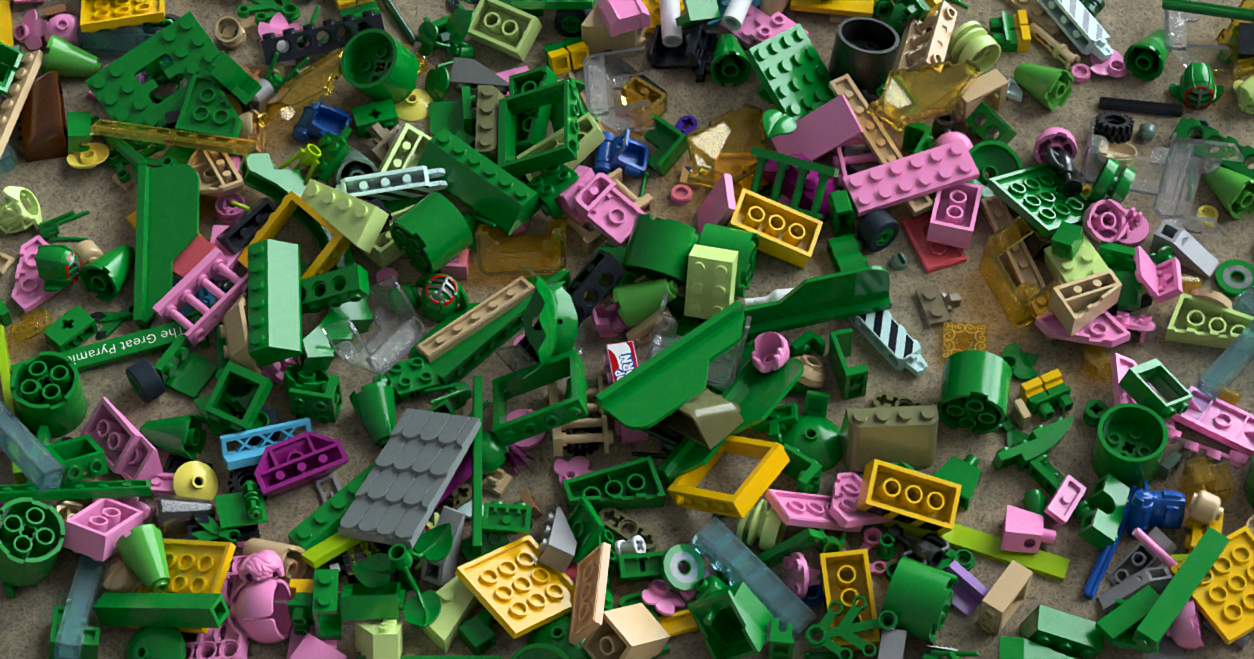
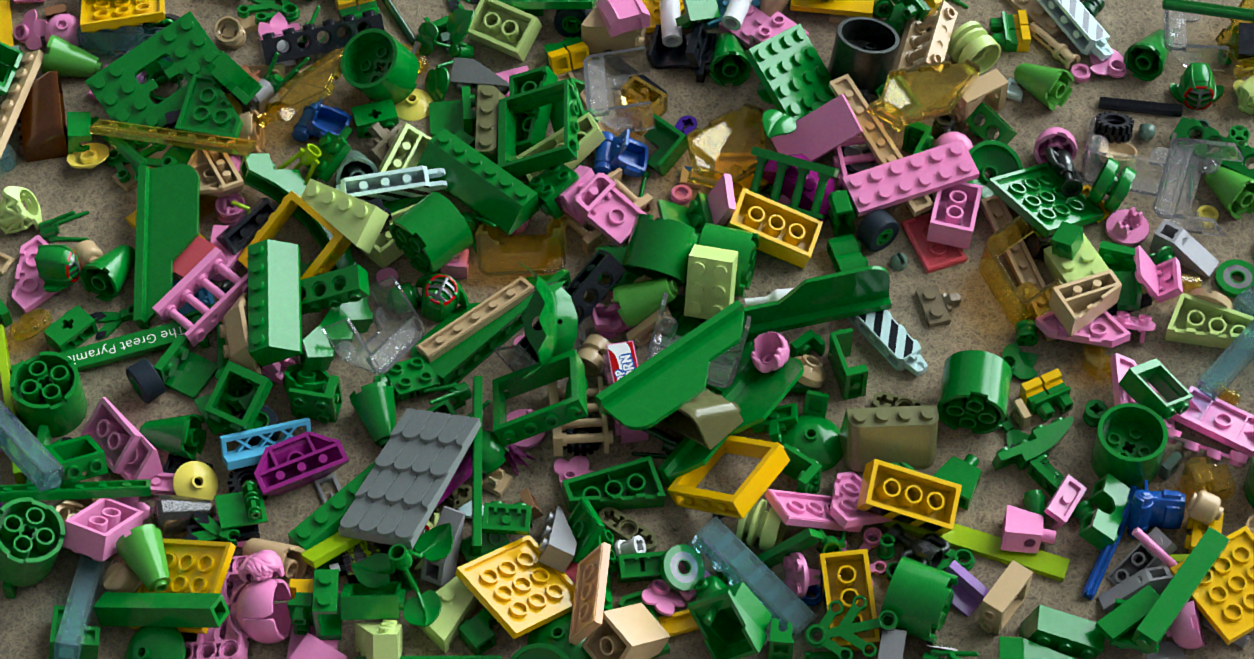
(592, 353): none -> tan wheel
(695, 215): none -> green bracket
(962, 337): clear yellow plate -> none
(1026, 333): none -> green wheel
(1105, 221): bright pink cylinder -> none
(1240, 132): none -> green wheel

